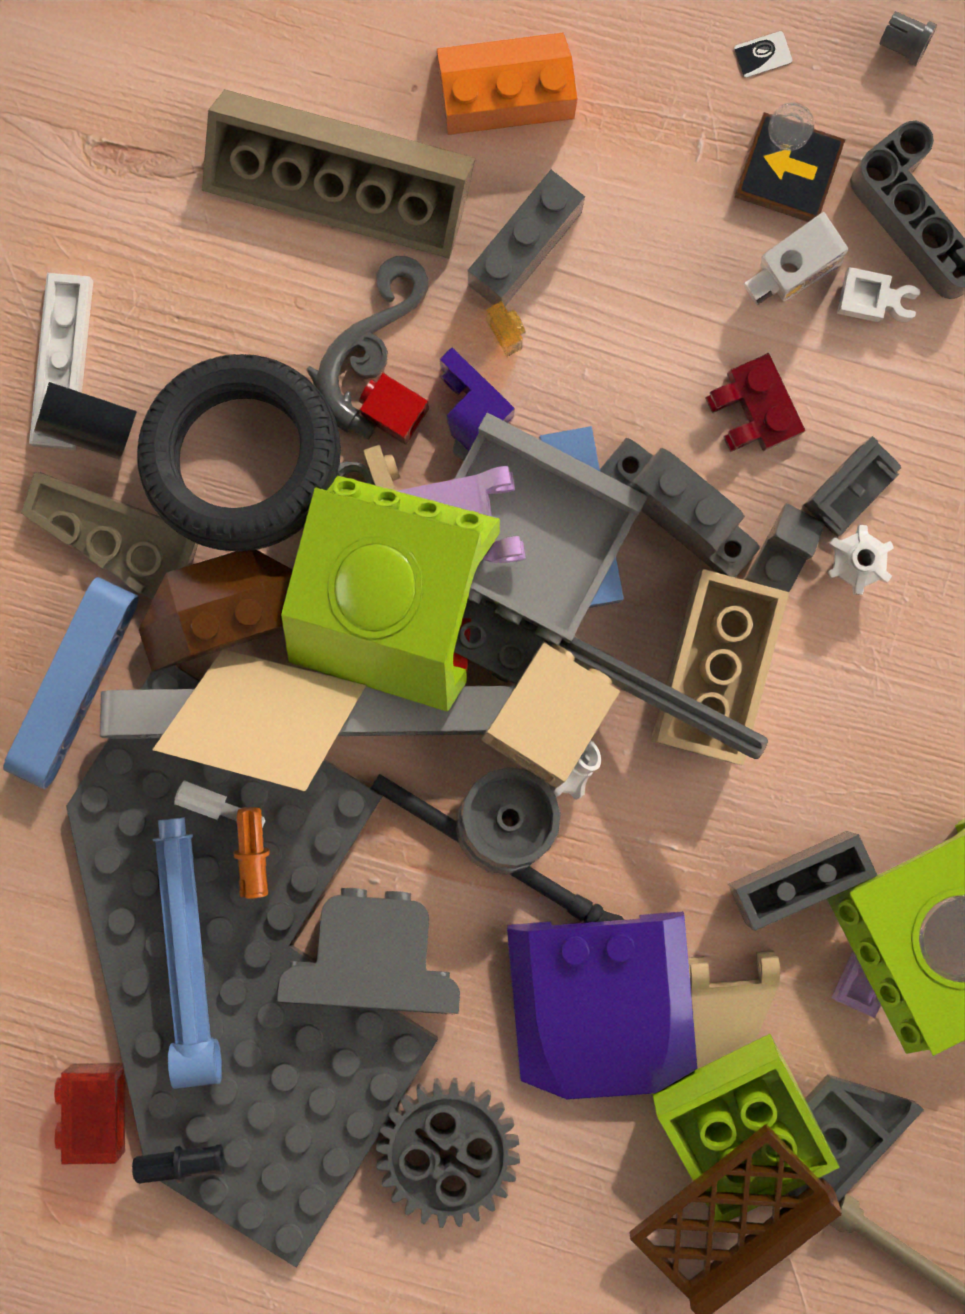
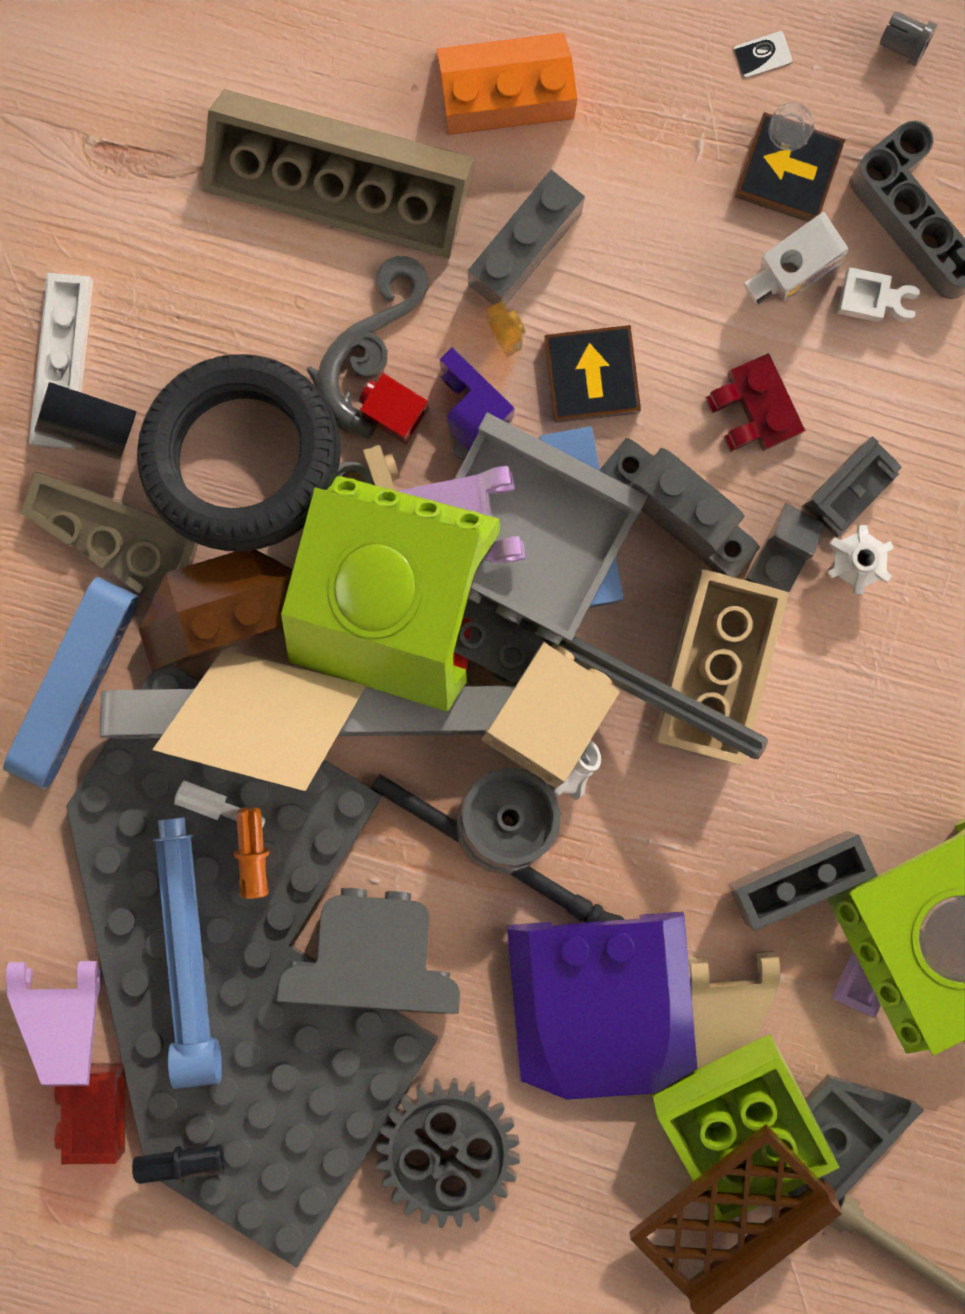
(56, 1022): none -> lavender flag
(592, 373): none -> black tile

